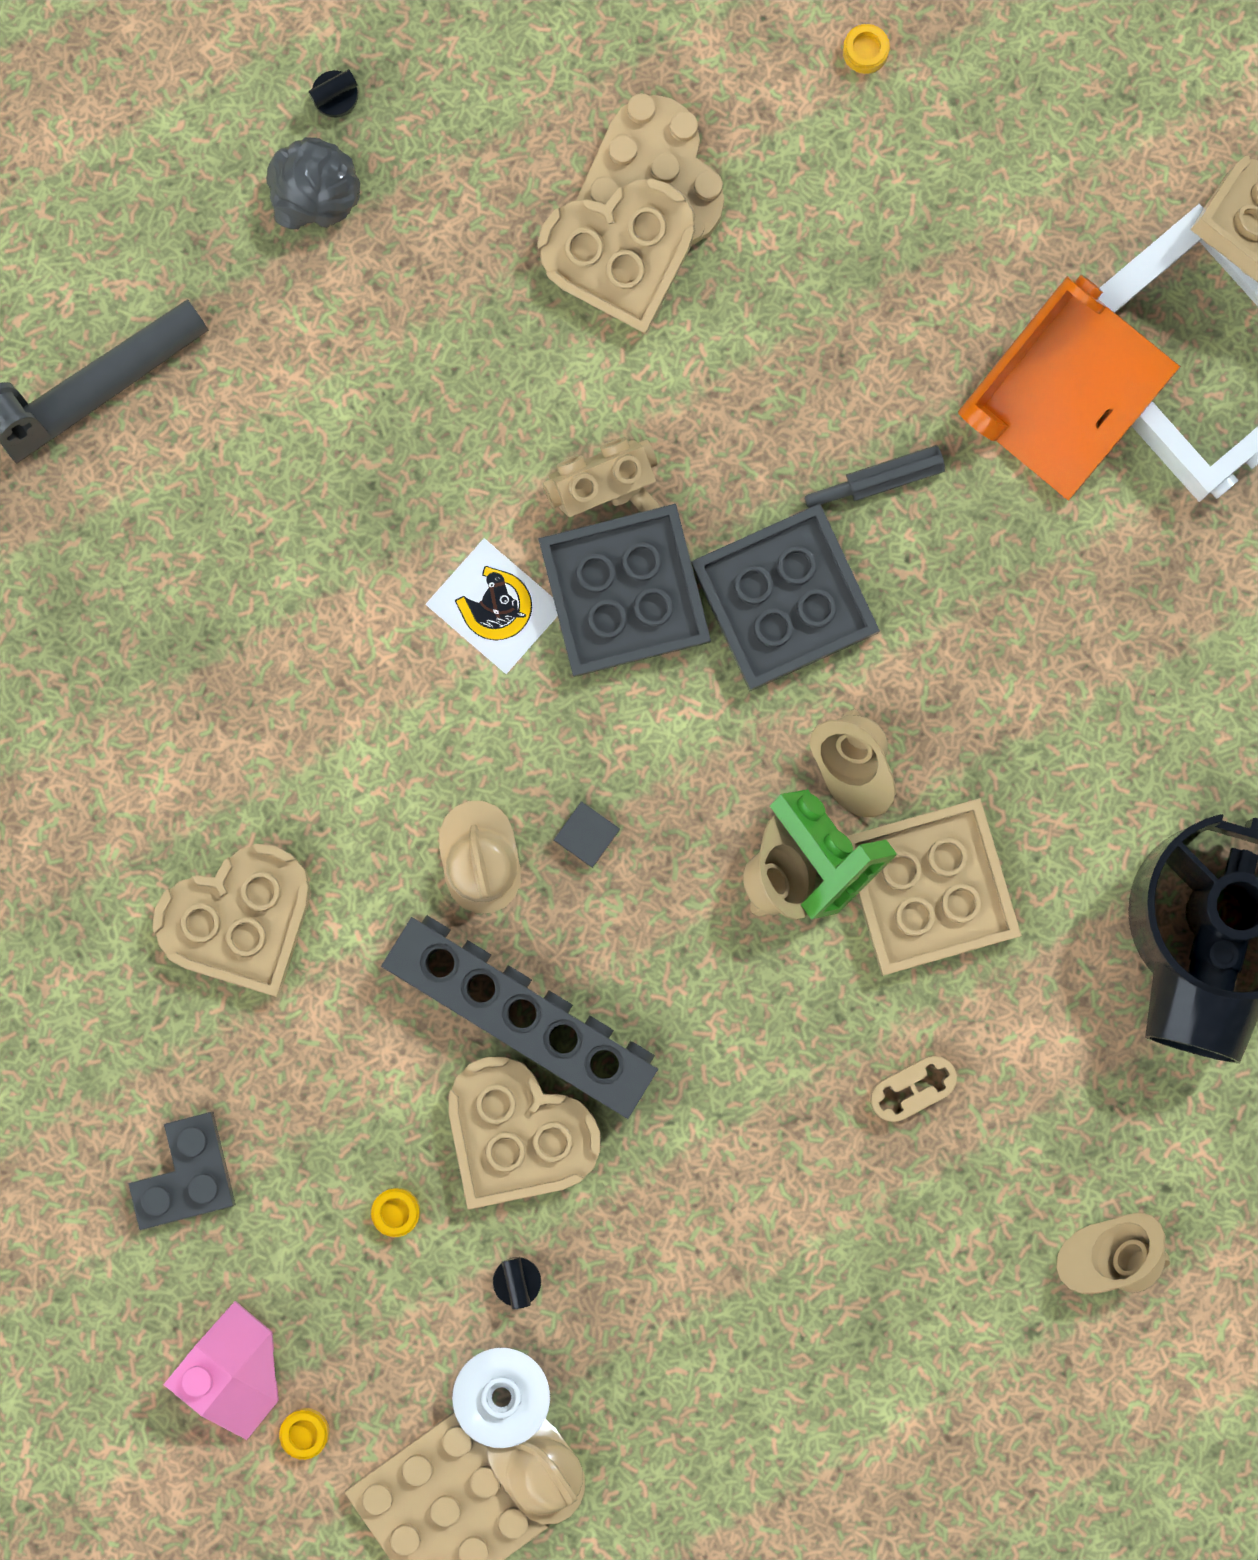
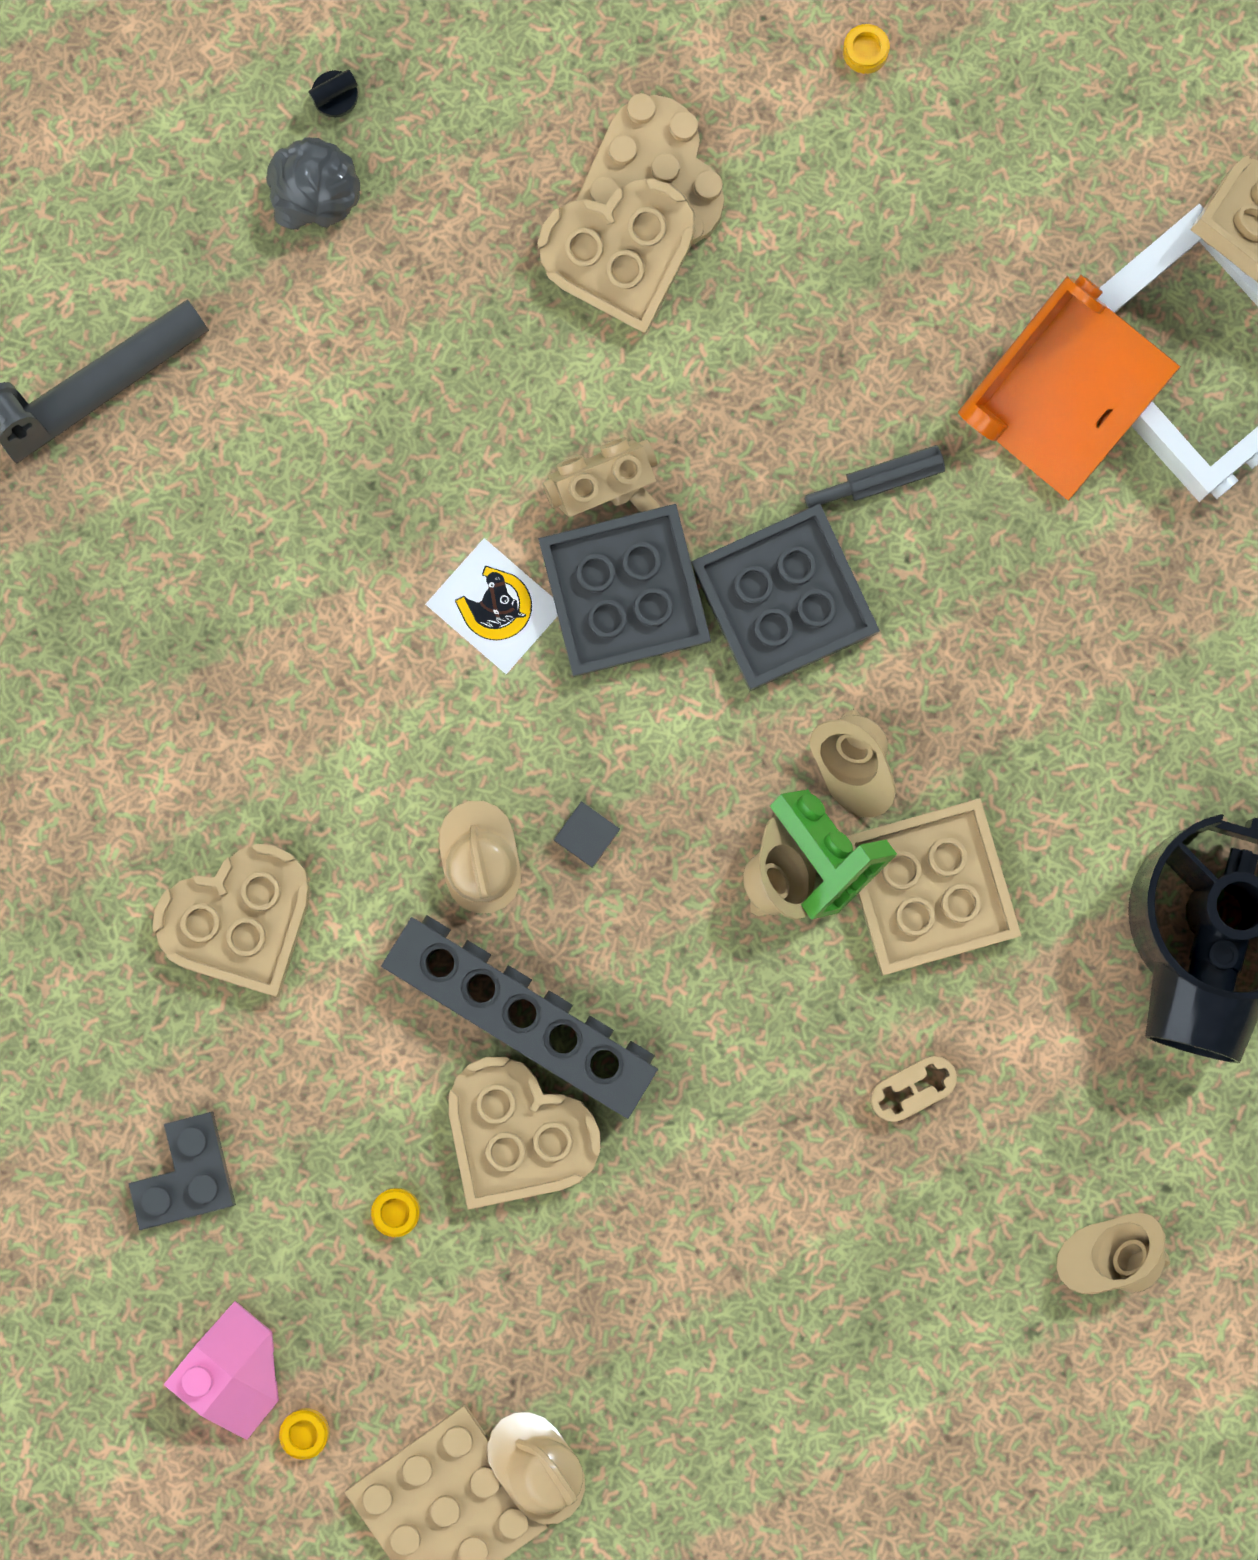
(494, 1424): white dish -> none
(517, 1282): black plate -> none

